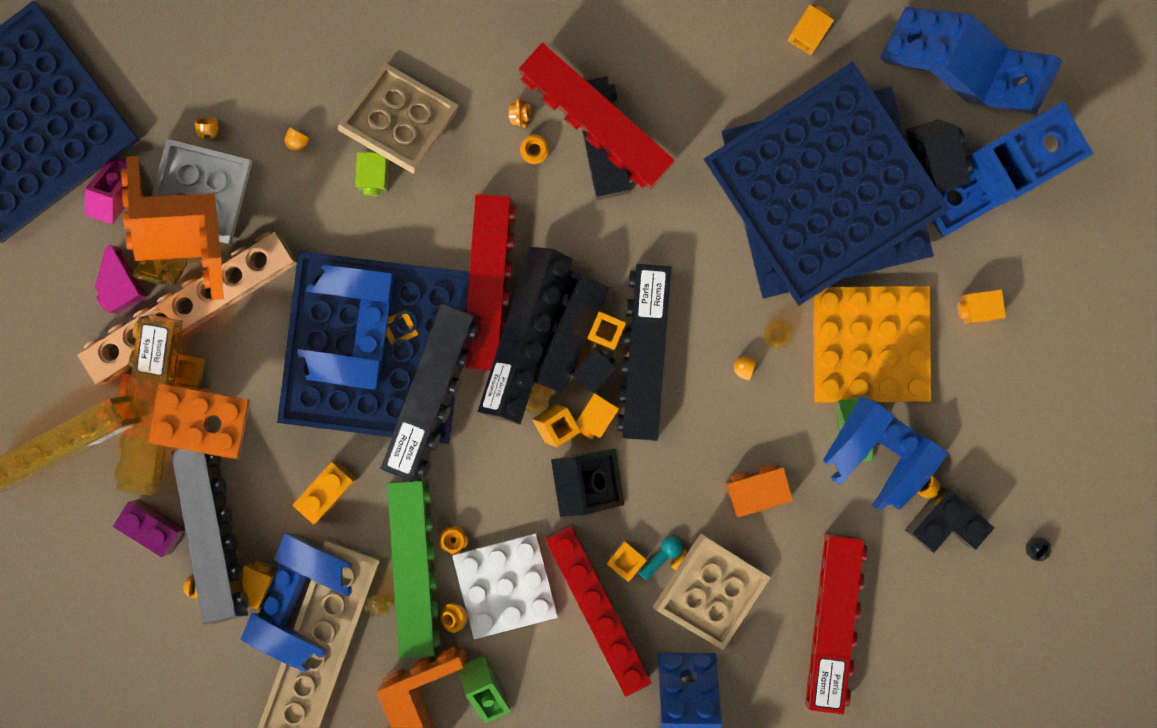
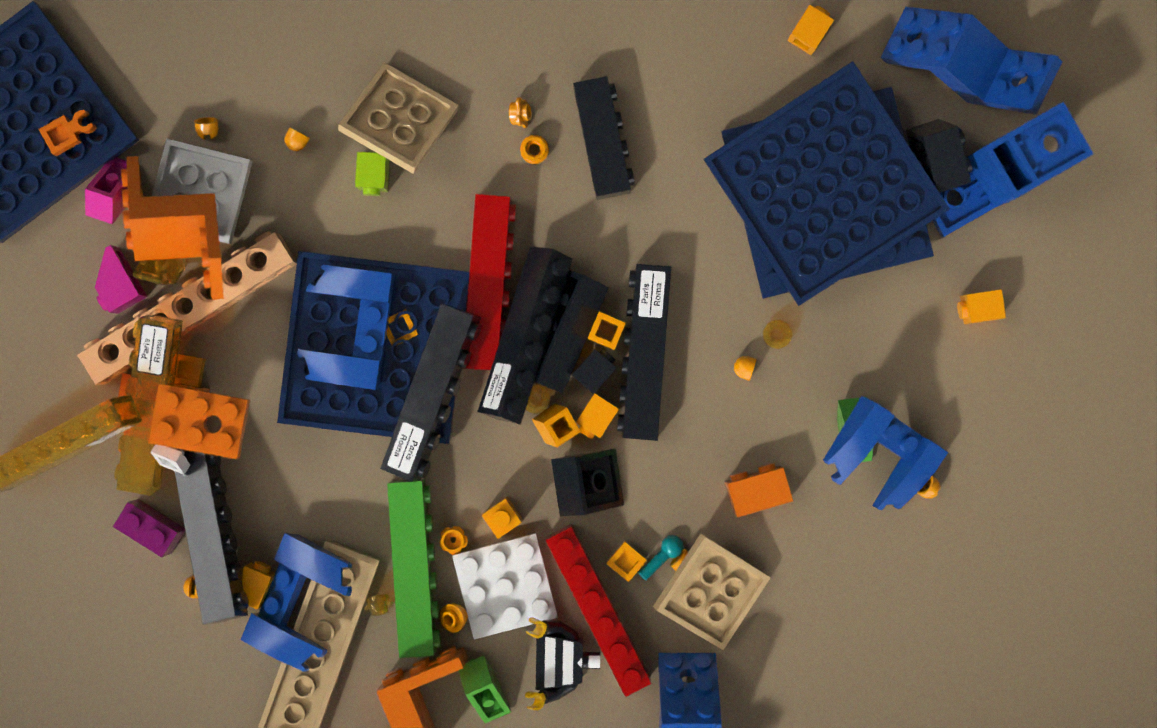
(63, 134): none -> orange plate
(171, 458): none -> white plate
(325, 492): light orange brick -> none
(502, 517): none -> light orange brick
(558, 661): none -> torso
(596, 116): red brick -> none
(835, 623): red brick -> none
(872, 344): light orange plate -> none
(948, 515): black brick -> none
(1034, 546): black hinge -> none

